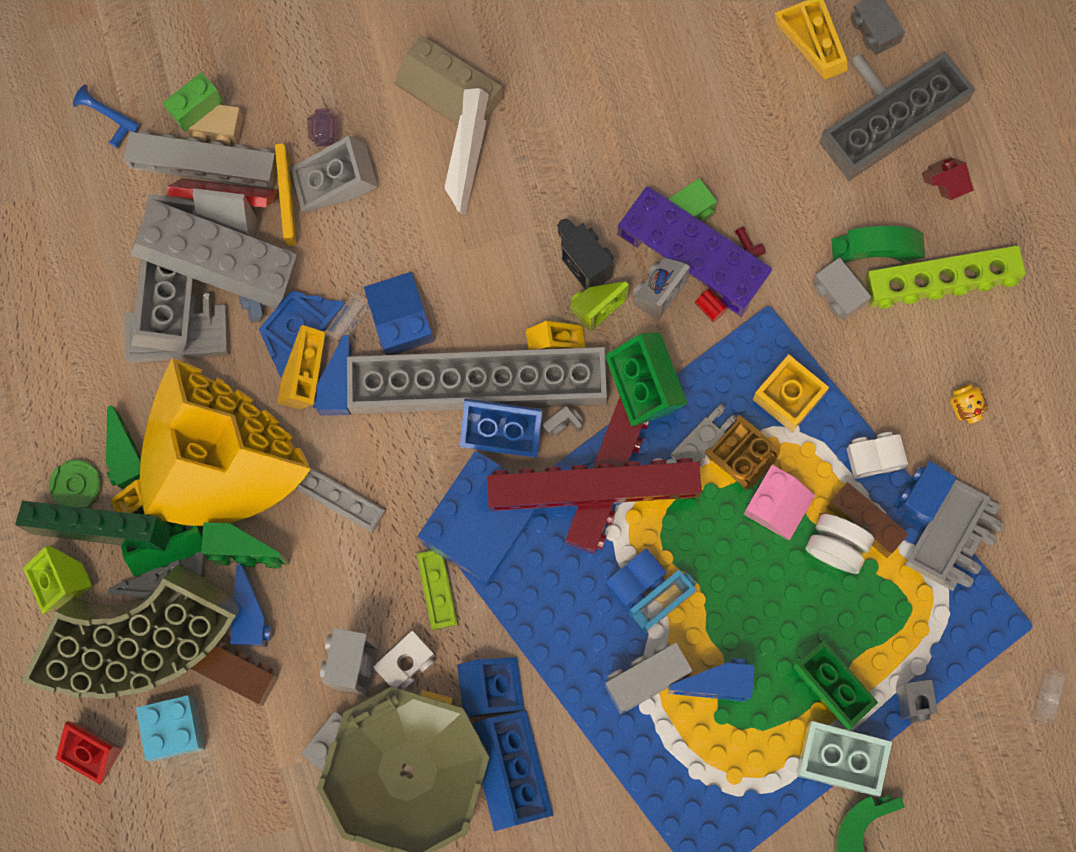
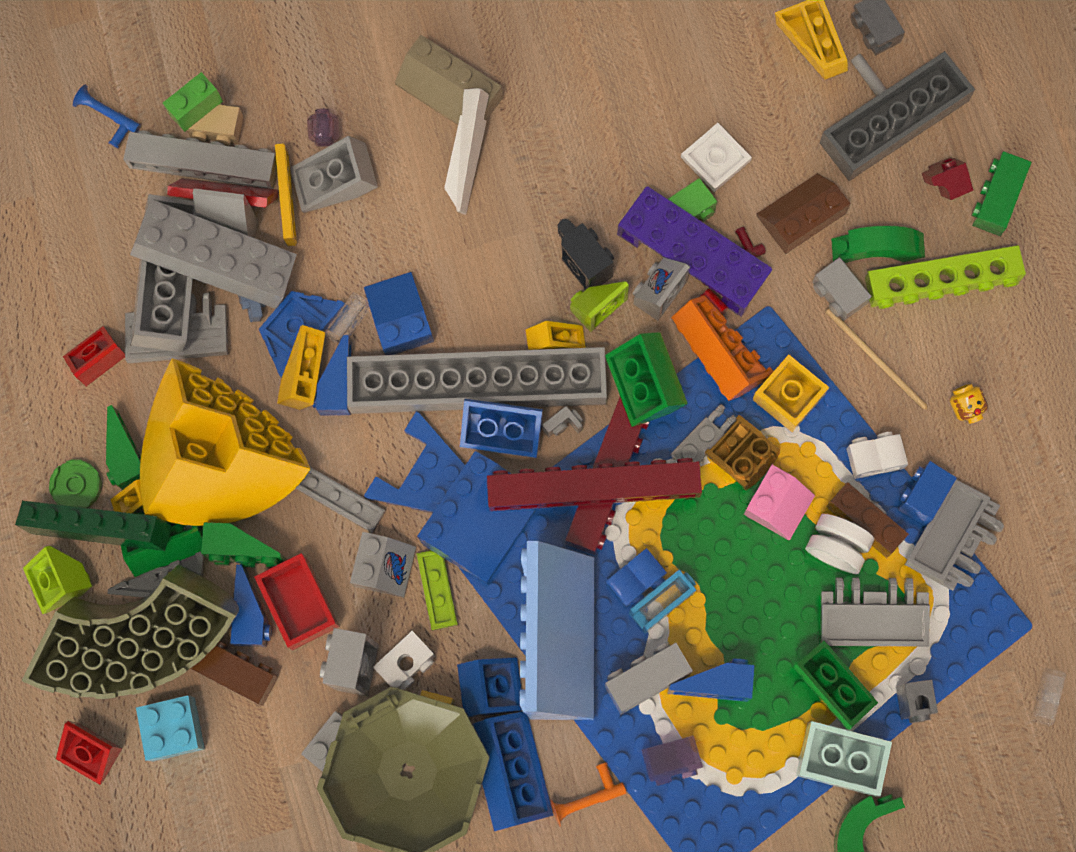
(94, 356): none -> red slope
(296, 601): none -> red piece
(383, 565): none -> light grey slope
(428, 478): none -> blue wing
(557, 633): none -> light blue slope
(610, 792): none -> orange piece
(672, 759): none -> clear purple brick
(716, 157): none -> white plate
(720, 348): none -> orange wedge
(804, 212): none -> reddish brown slope
(875, 620): none -> light grey hinge
(876, 359): none -> tan axle
(1000, 193): none -> green brick

